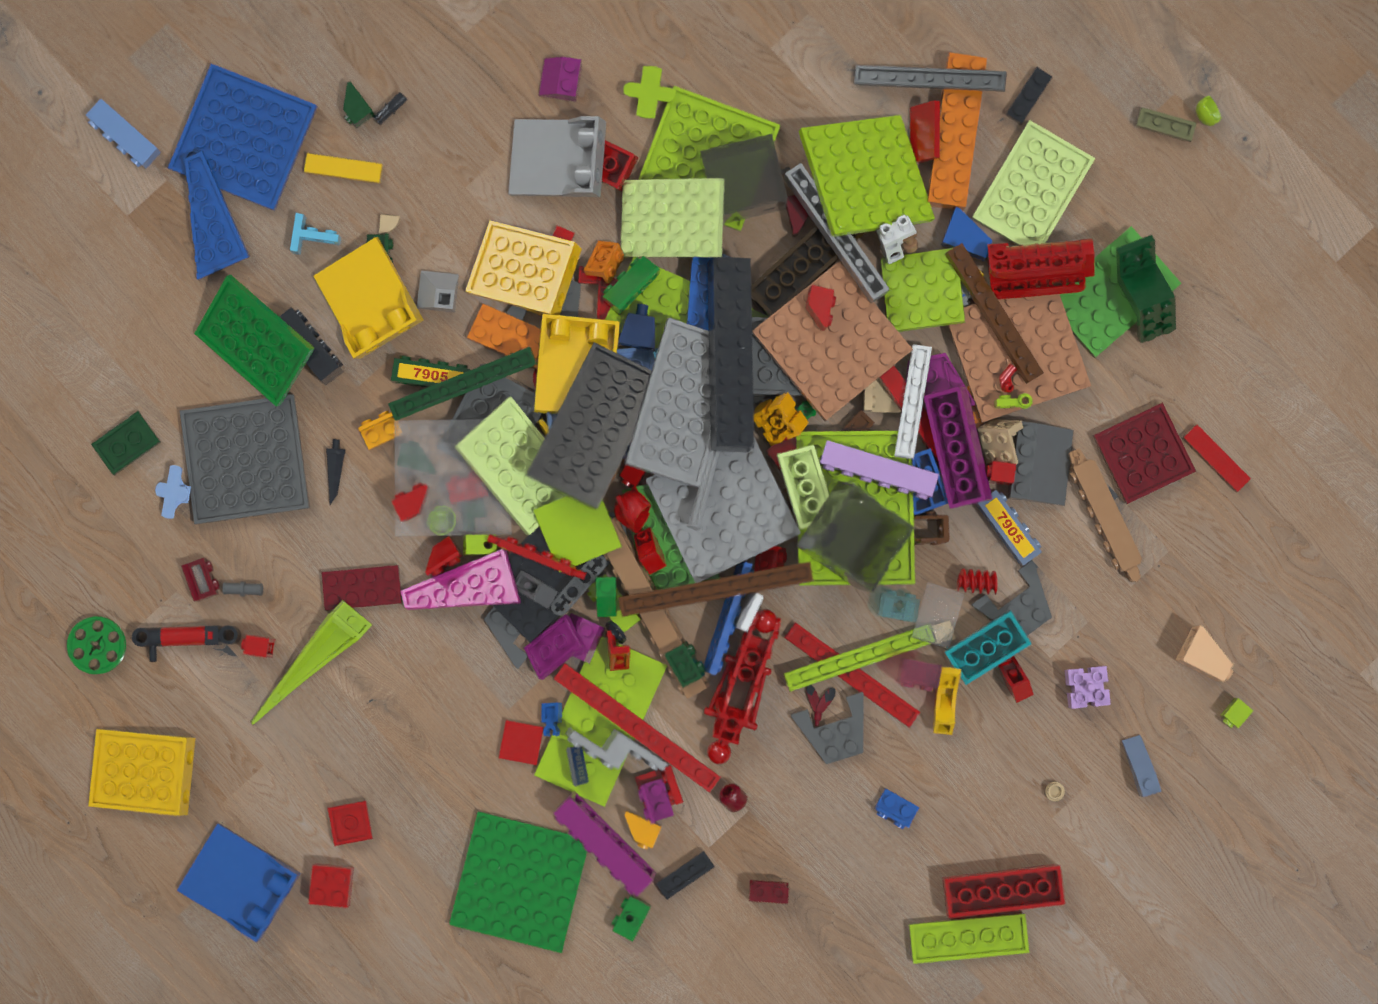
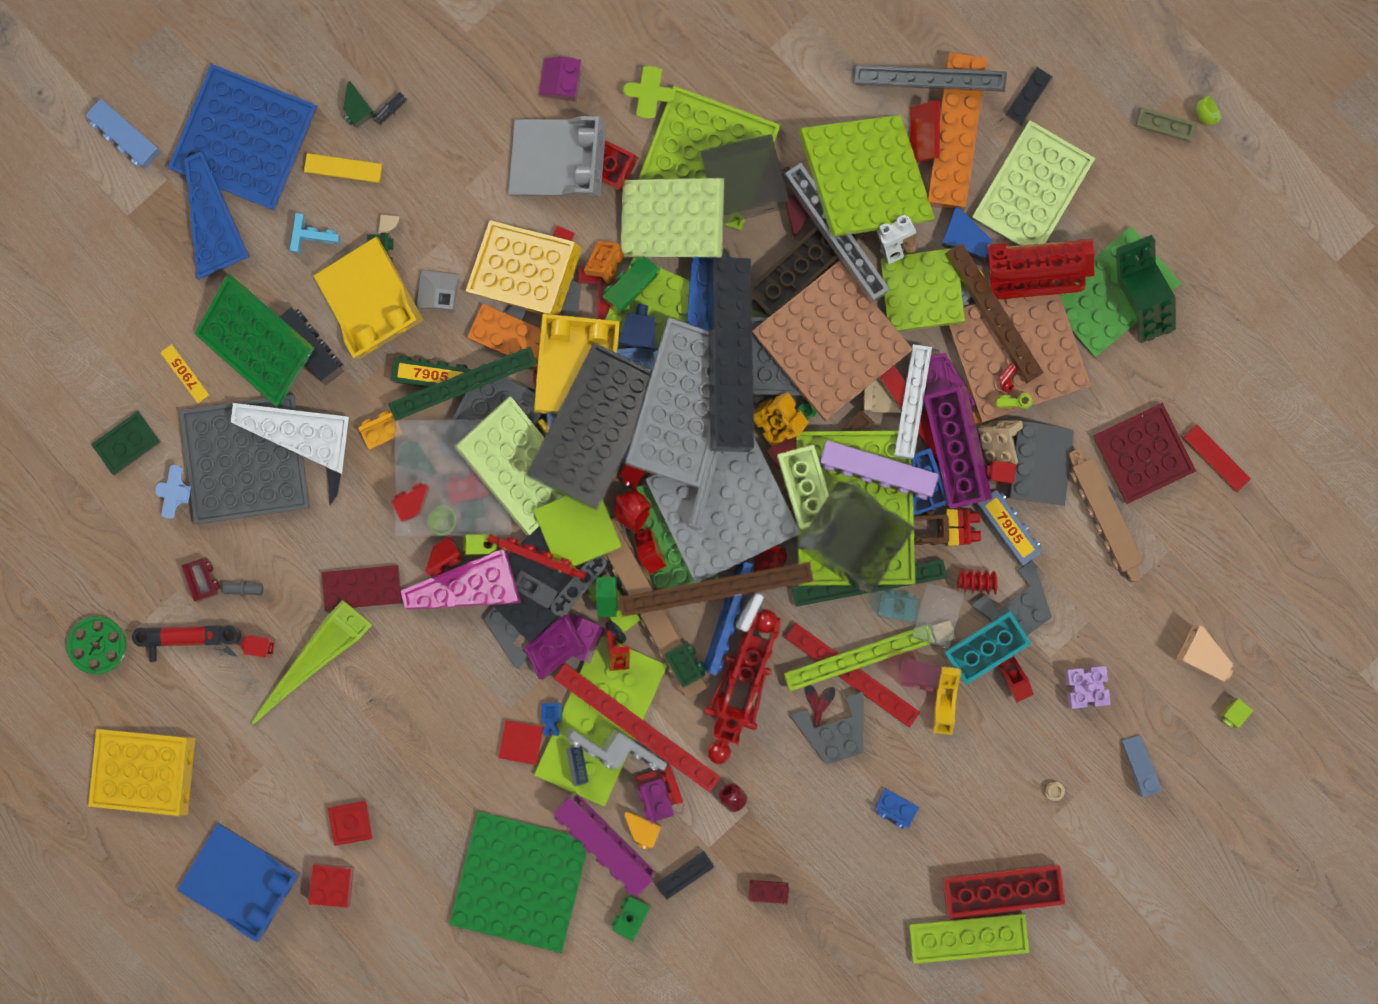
(184, 373): none -> yellow sticker
(305, 433): none -> white wing
(814, 594): none -> dark green plate
(819, 305): red slope -> none
(962, 519): none -> red hips

